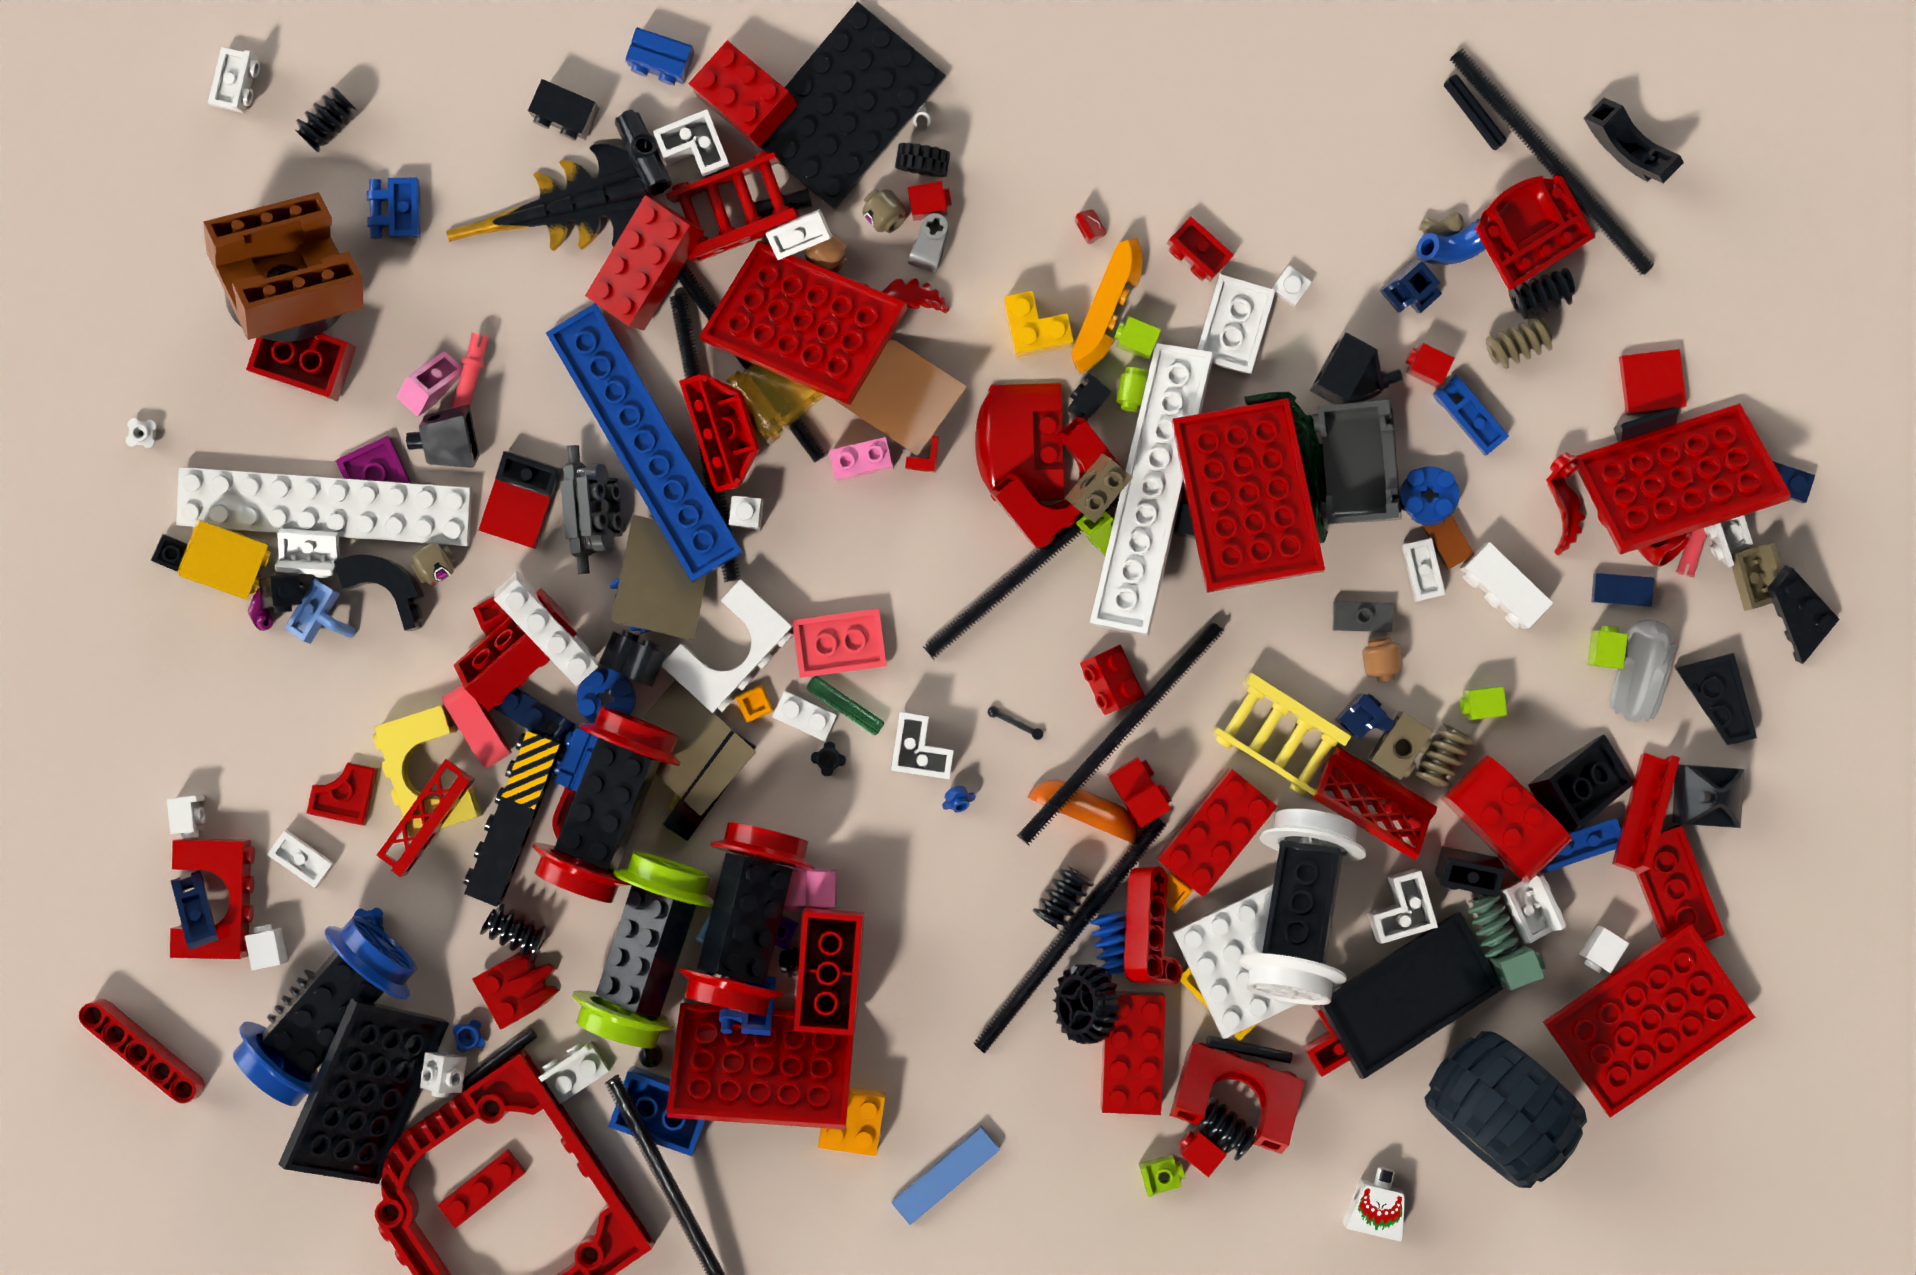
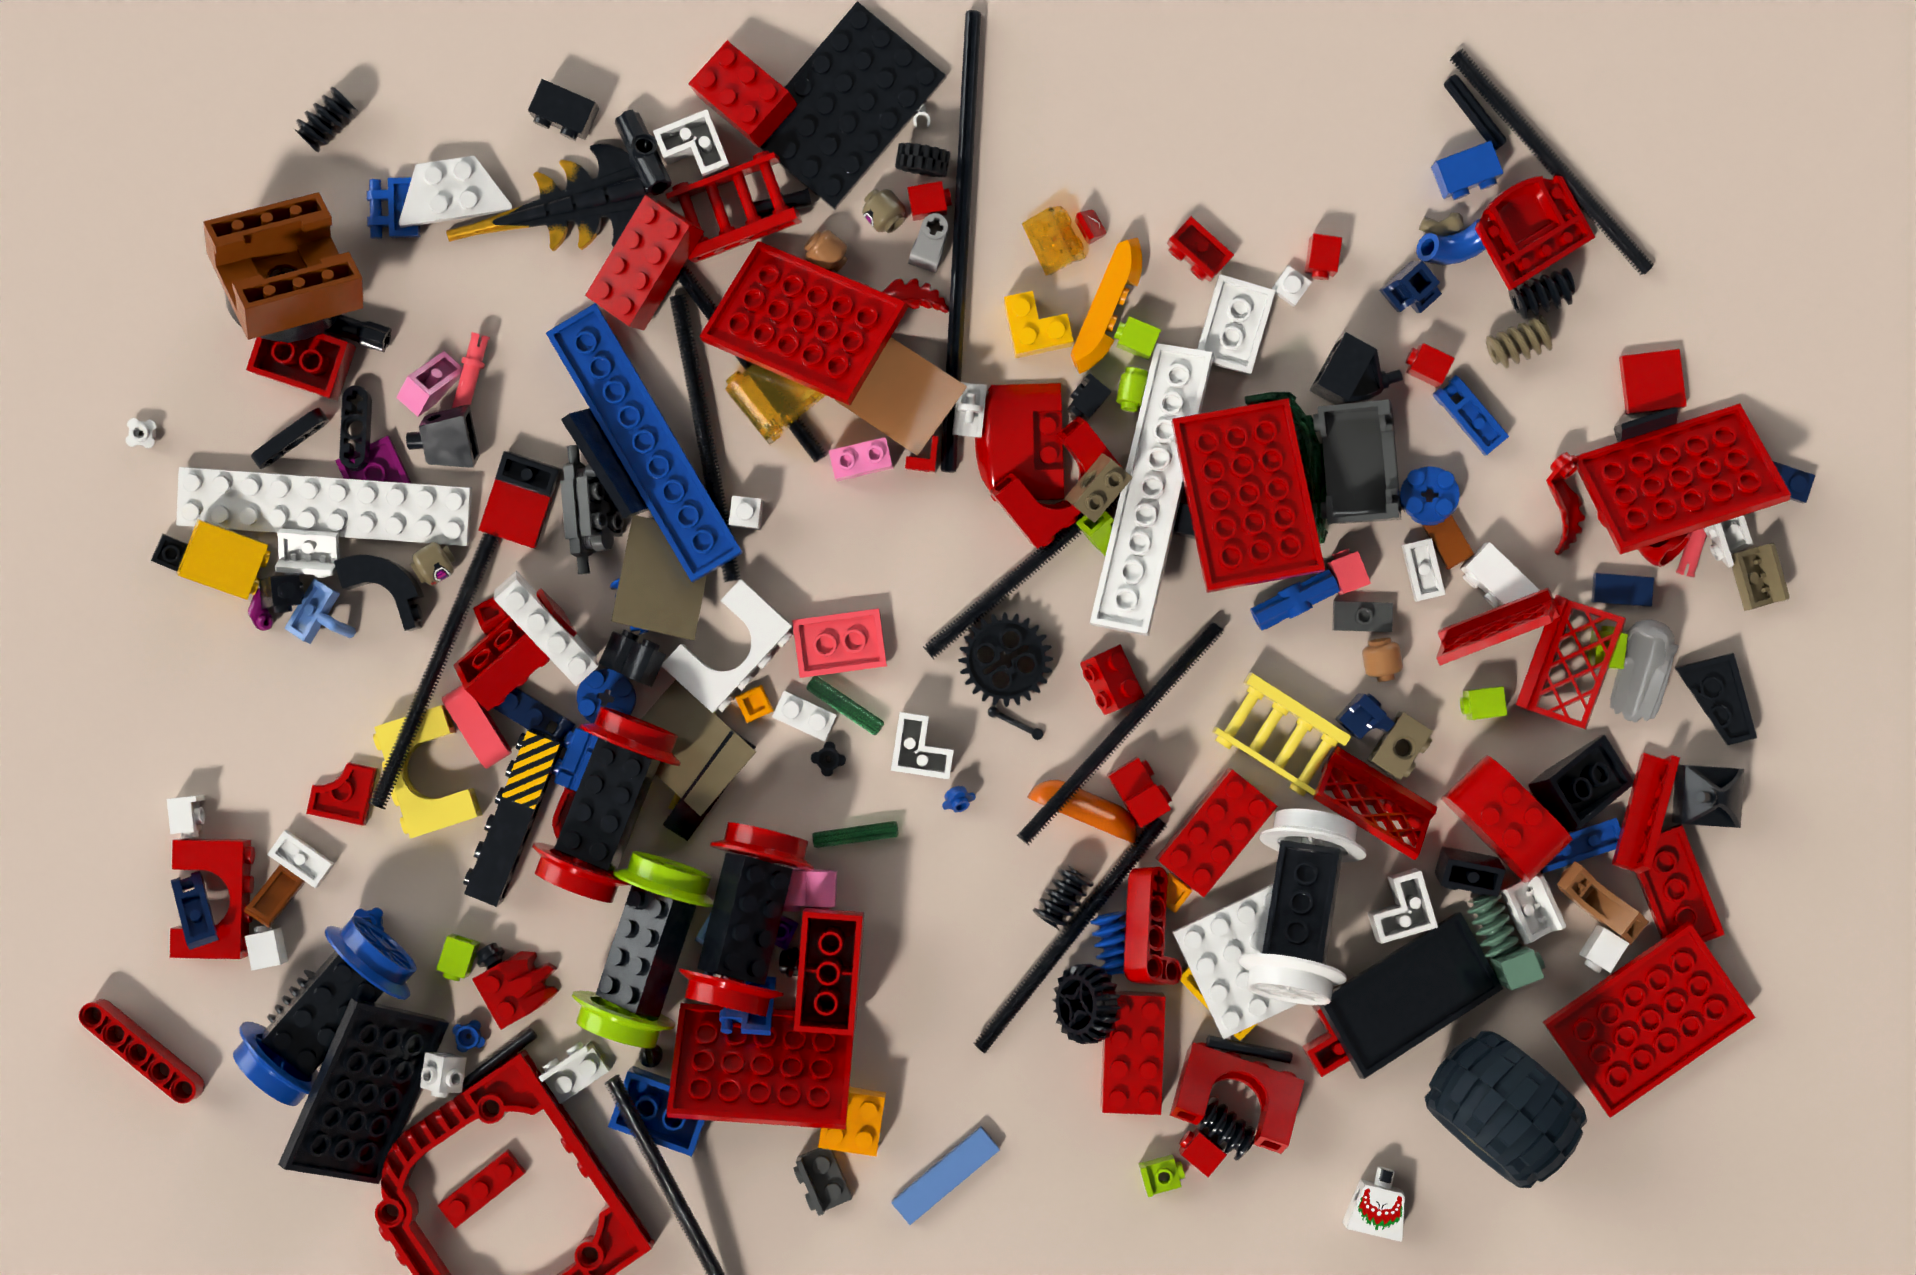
(234, 80): white bracket -> none
(274, 896): none -> dark orange tile
(289, 438): none -> black beam
(364, 408): none -> black beam
(365, 333): none -> black axle
(429, 826): red fence -> none
(432, 672): none -> black axle
(451, 192): none -> white wing
(457, 957): none -> lime brick
(490, 955): none -> black plate
(514, 931): black piece -> none
(604, 462): none -> black tile
(659, 56): blue brick -> none
(721, 429): red wedge -> none
(798, 234): white plate -> none
(822, 1179): none -> dark grey bracket
(855, 834): none -> clear green axle
(961, 225): none -> black axle
(970, 411): none -> white hips
(1019, 682): none -> black gear
(1054, 239): none -> clear yellow bracket
(1295, 600): none -> blue piece
(1323, 256): none -> red brick
(1348, 571): none -> coral brick
(1444, 757): dark tan piece -> none
(1467, 170): none -> blue brick
(1496, 625): none -> red fence
(1546, 653): none -> red fence
(1601, 903): none -> medium nougat arch
(1628, 145): black arch -> none
(1802, 611): black wing -> none

